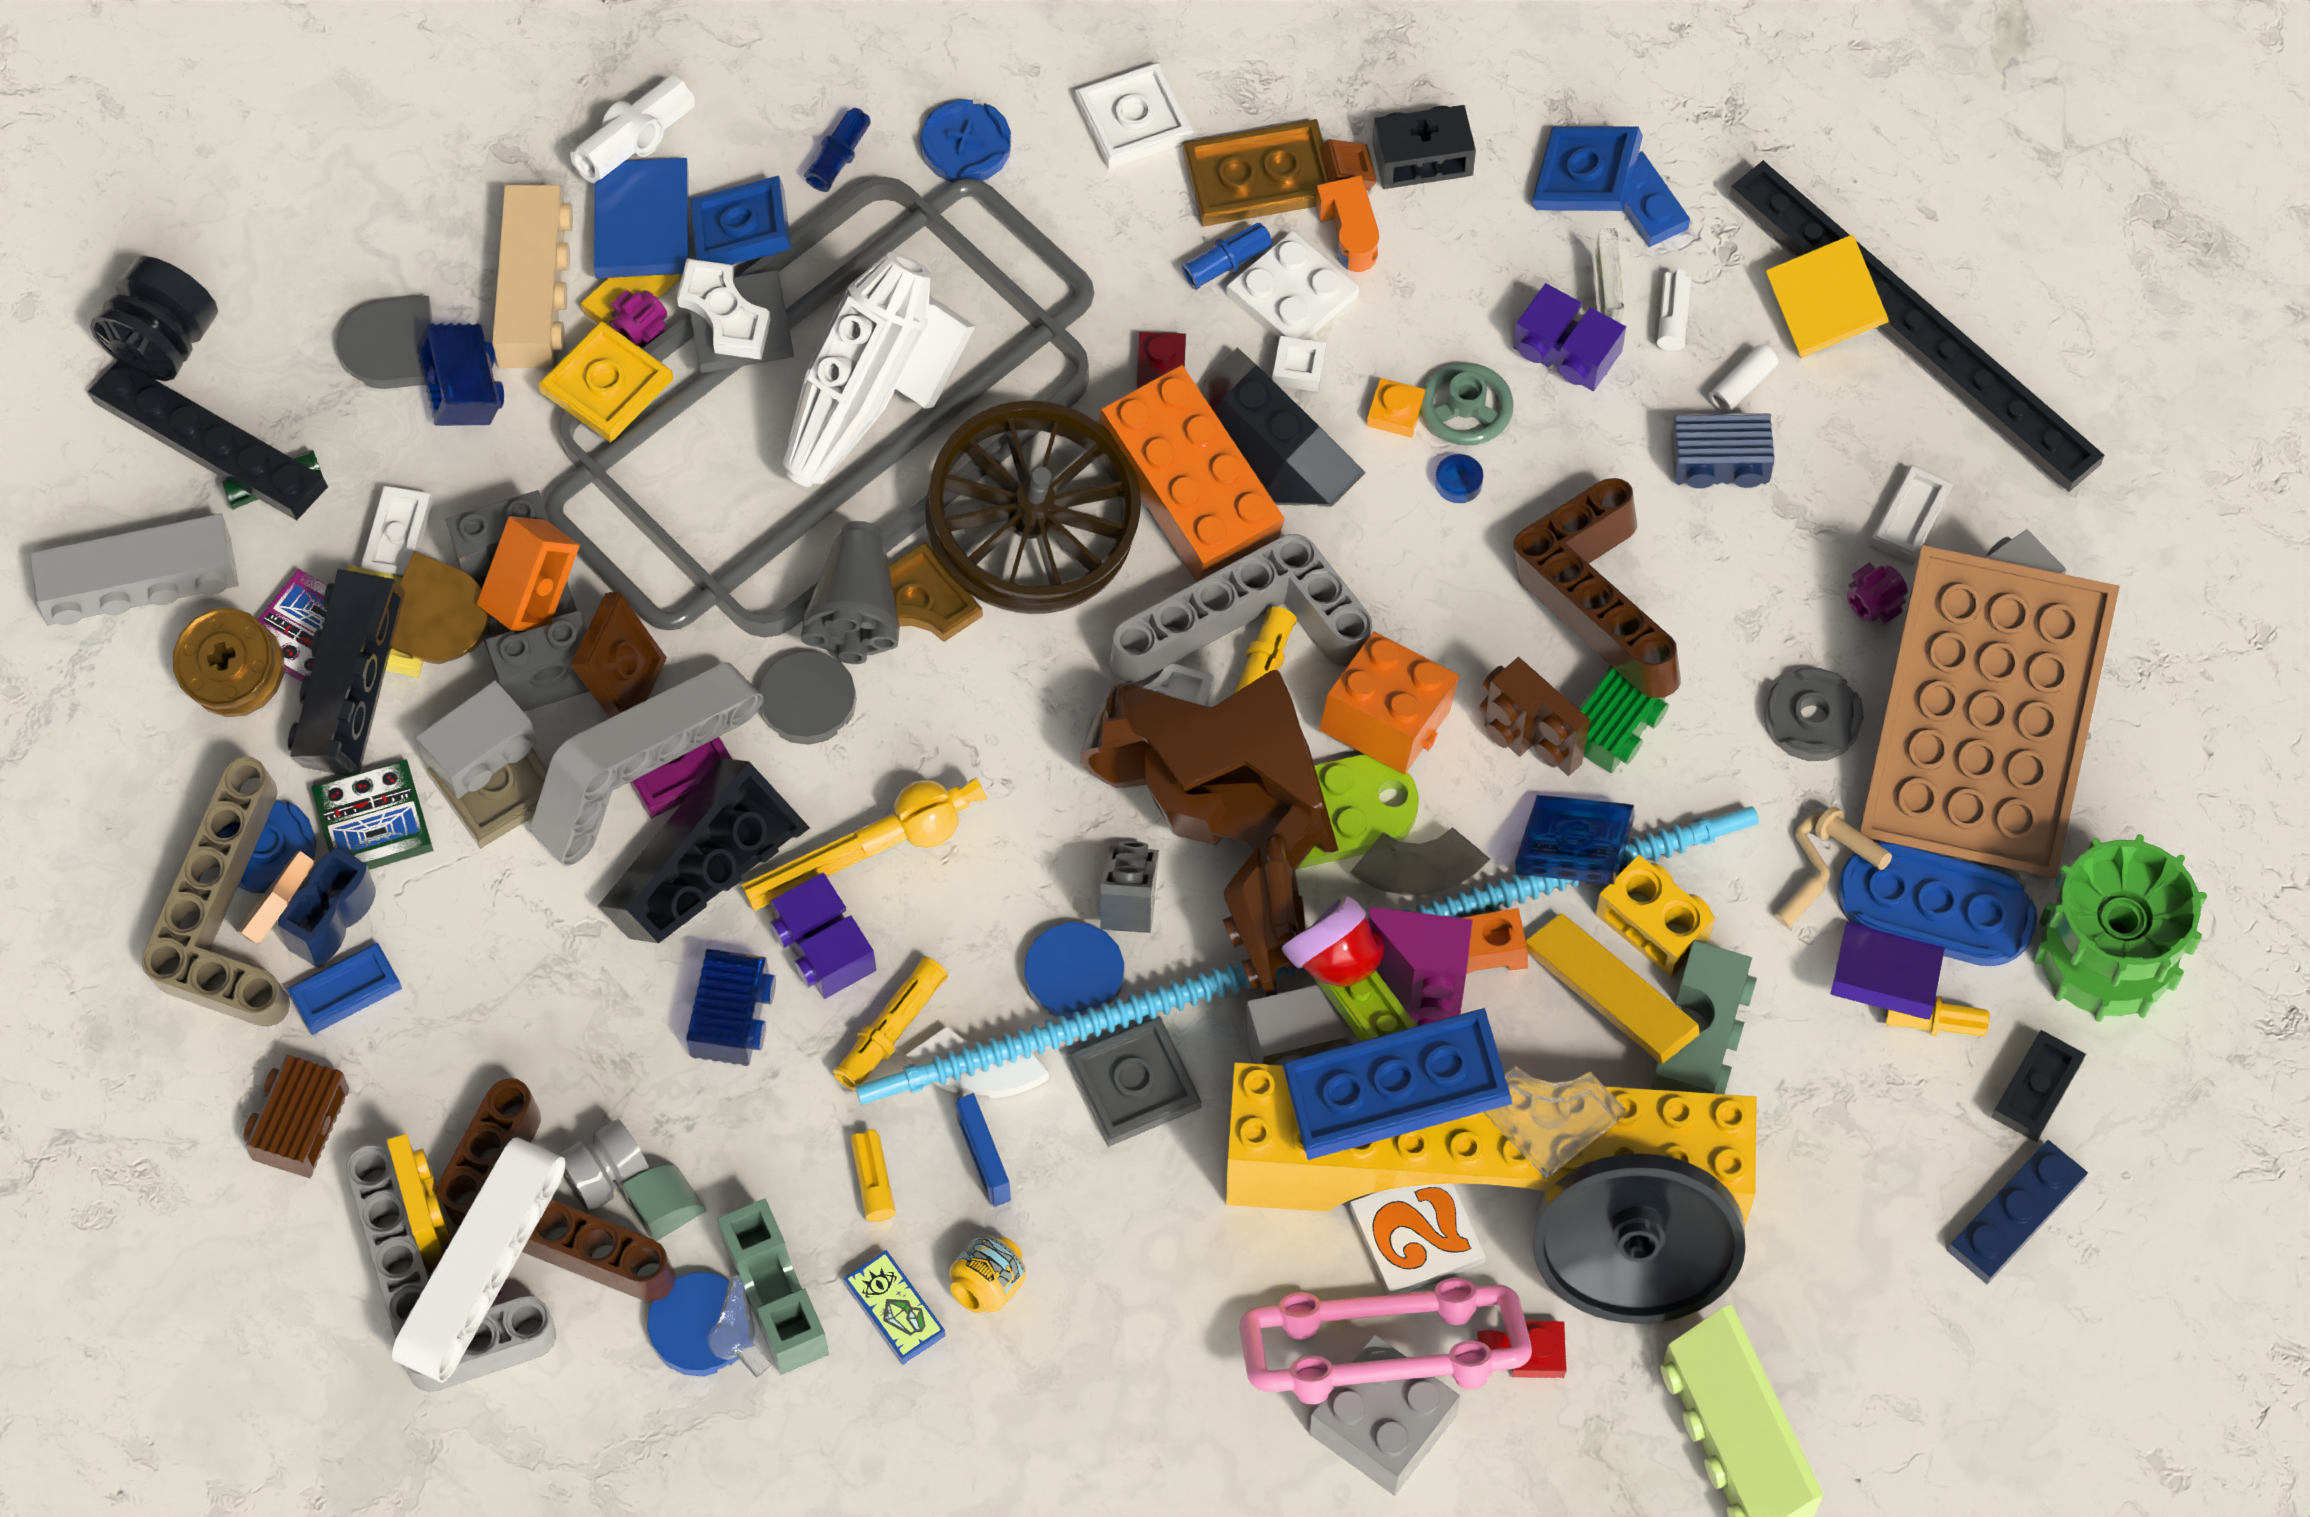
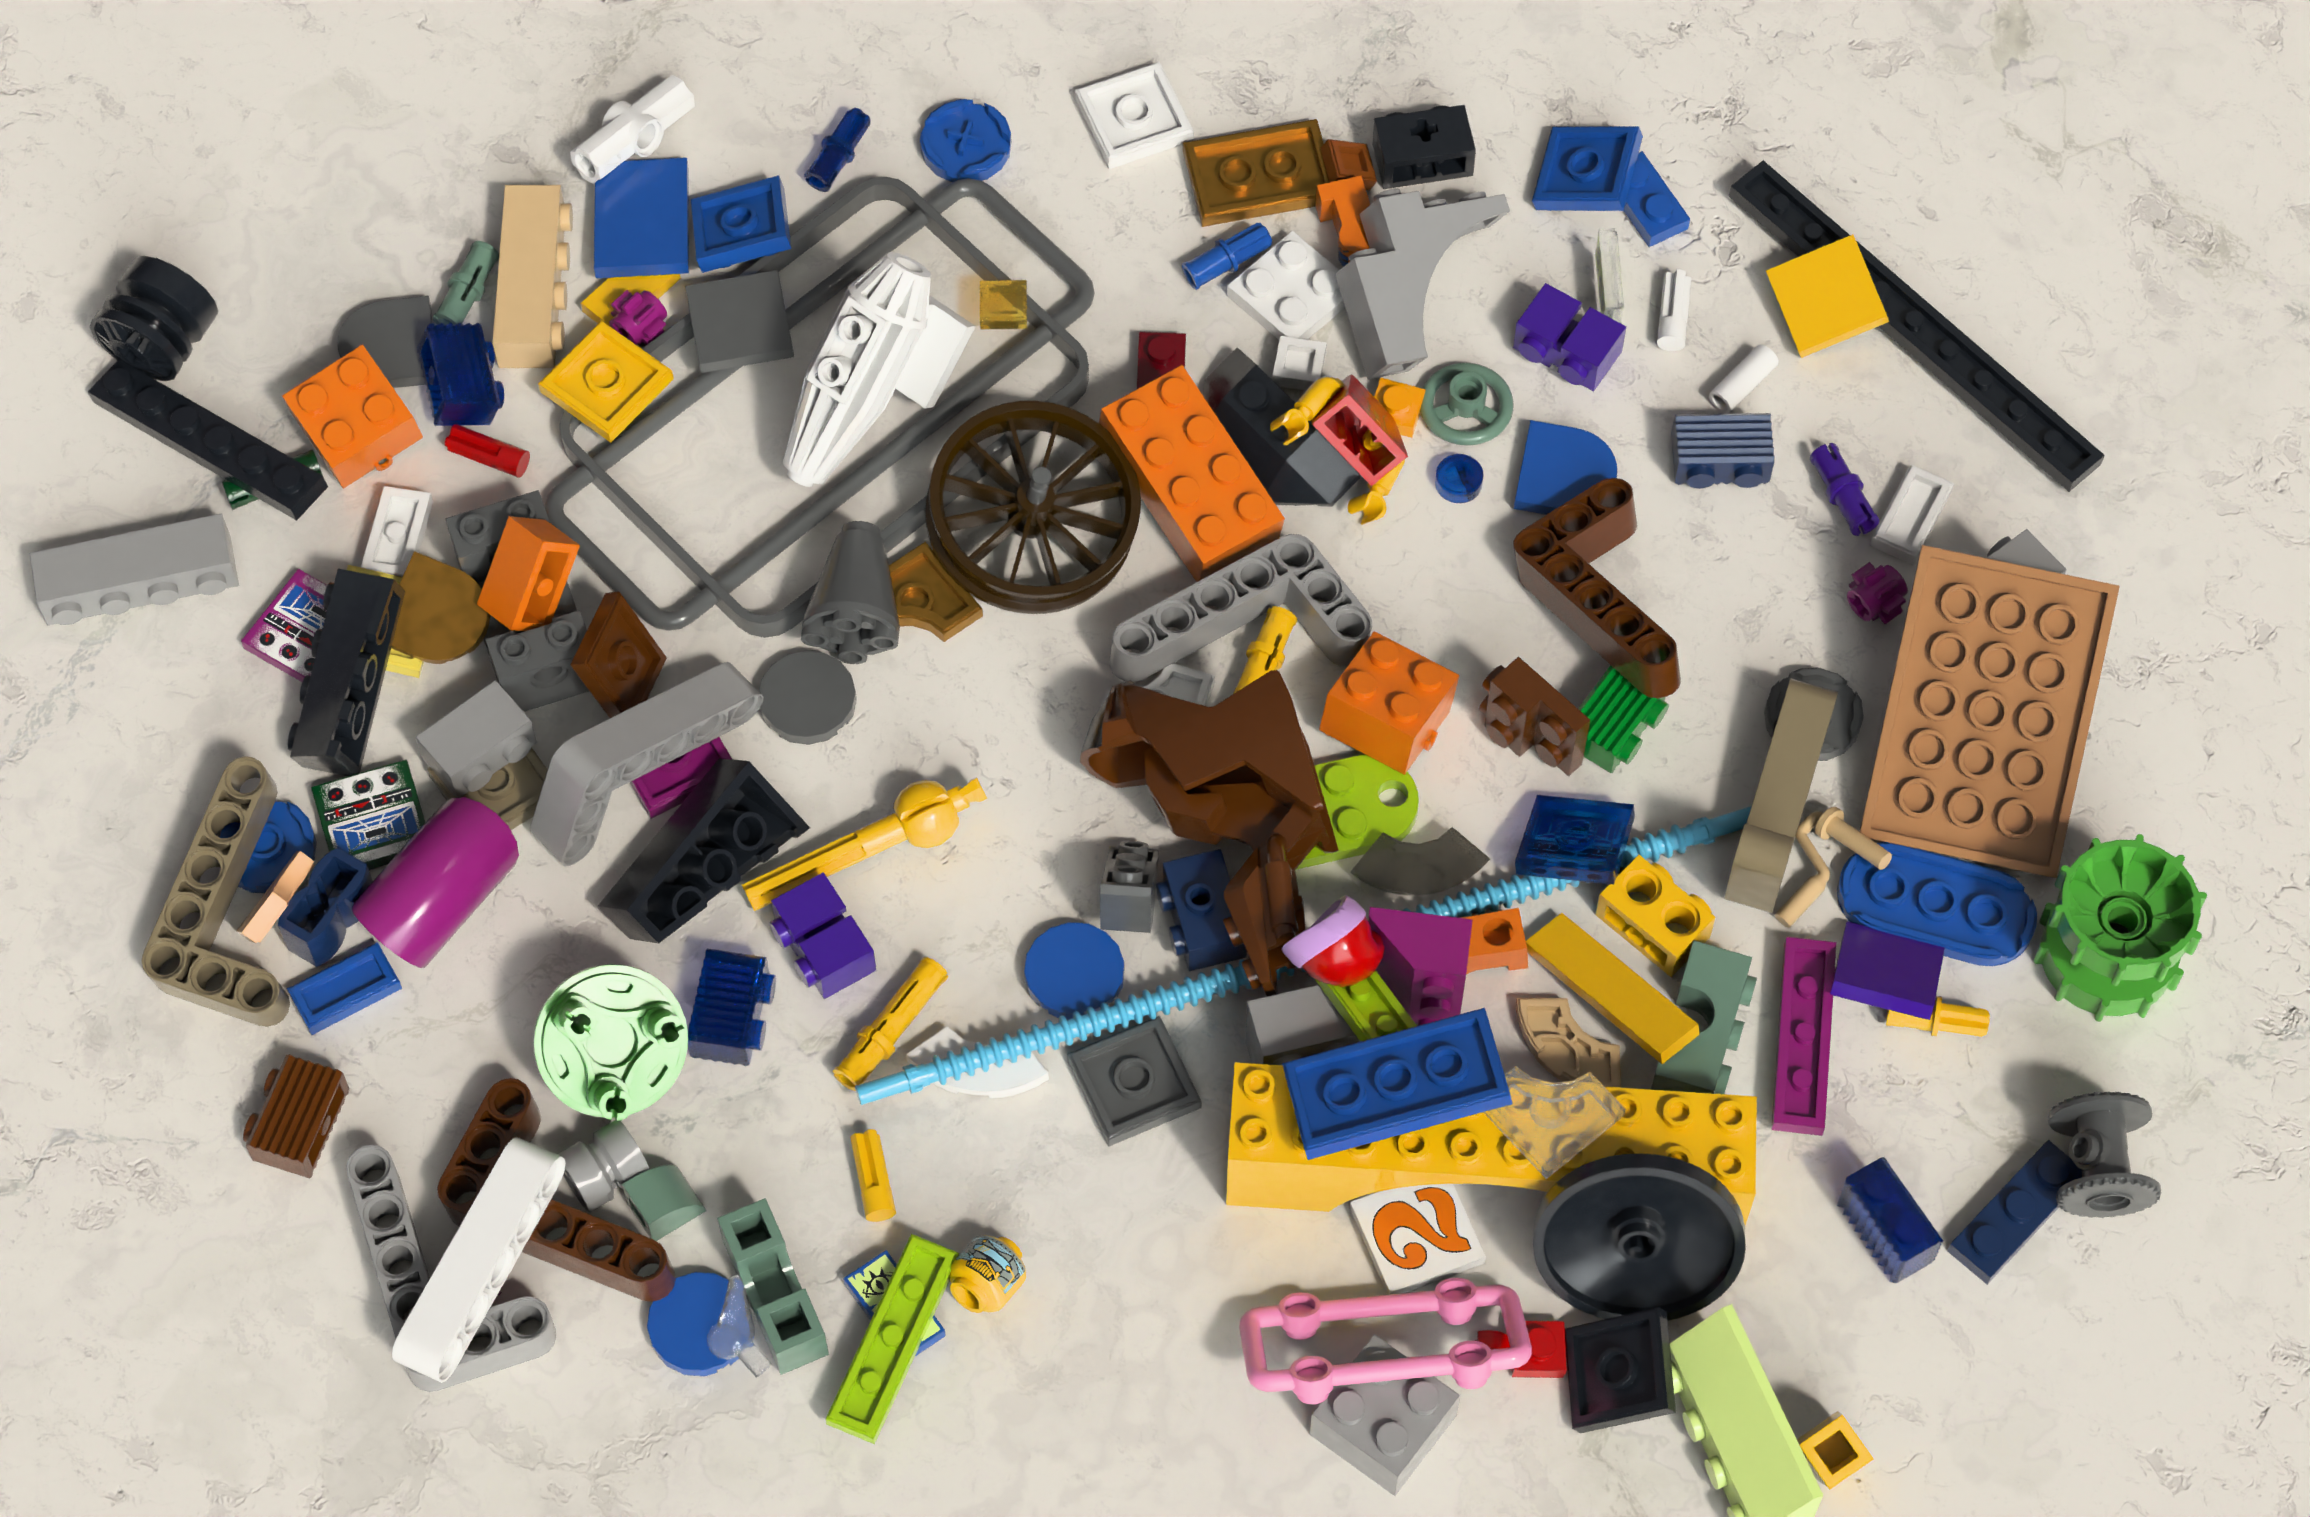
(205, 650): pearl gold wheel -> none
(353, 416): none -> orange brick
(420, 1199): yellow plate -> none
(438, 880): none -> magenta brick
(467, 284): none -> sand green pin
(487, 450): none -> red piece
(610, 1041): none -> piece
(736, 323): white tile -> none
(892, 1339): none -> lime tile
(983, 1150): blue tile -> none
(1003, 304): none -> clear yellow tile
(1195, 895): none -> dark blue brick
(1358, 430): none -> torso
(1389, 281): none -> light grey arch
(1560, 465): none -> blue tile
(1563, 1045): none -> tan tile
(1619, 1370): none -> black tile
(1780, 796): none -> dark tan beam
(1804, 1036): none -> magenta plate
(1834, 1450): none -> yellow brick
(1844, 489): none -> dark purple pin
(1889, 1220): none -> clear blue brick
(2038, 1085): black plate -> none
(2100, 1149): none -> dark grey hose

